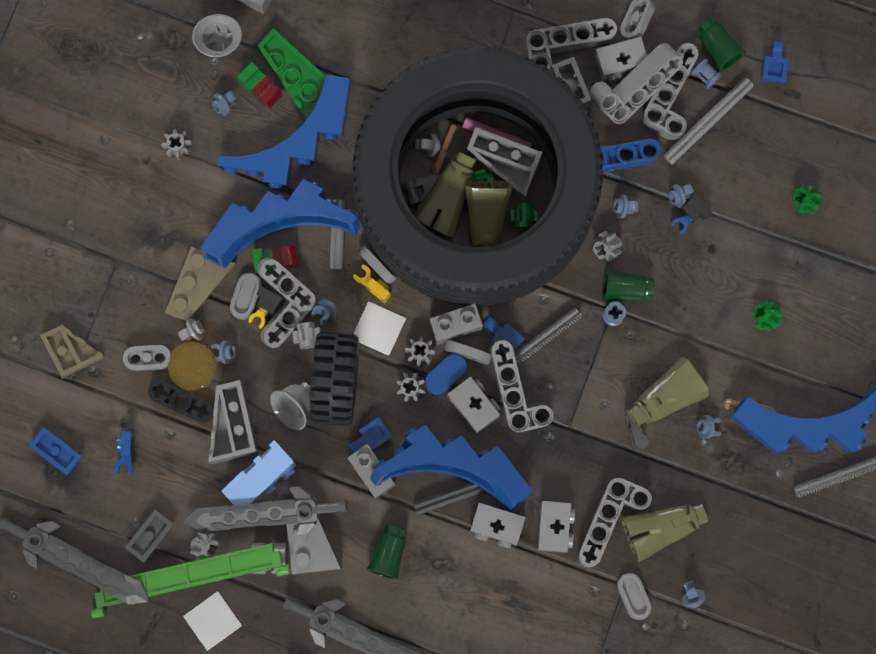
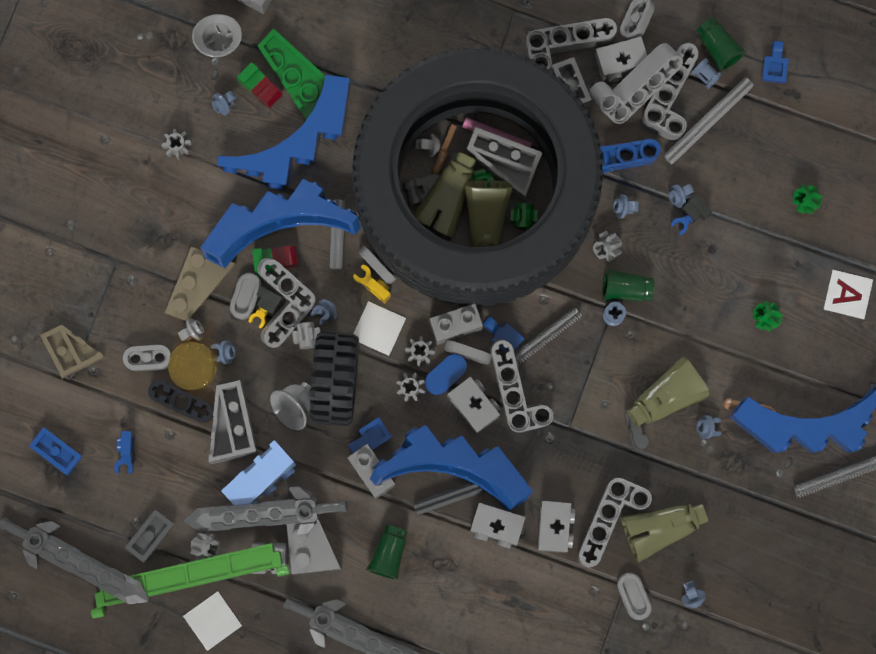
(848, 294): none -> white sticker

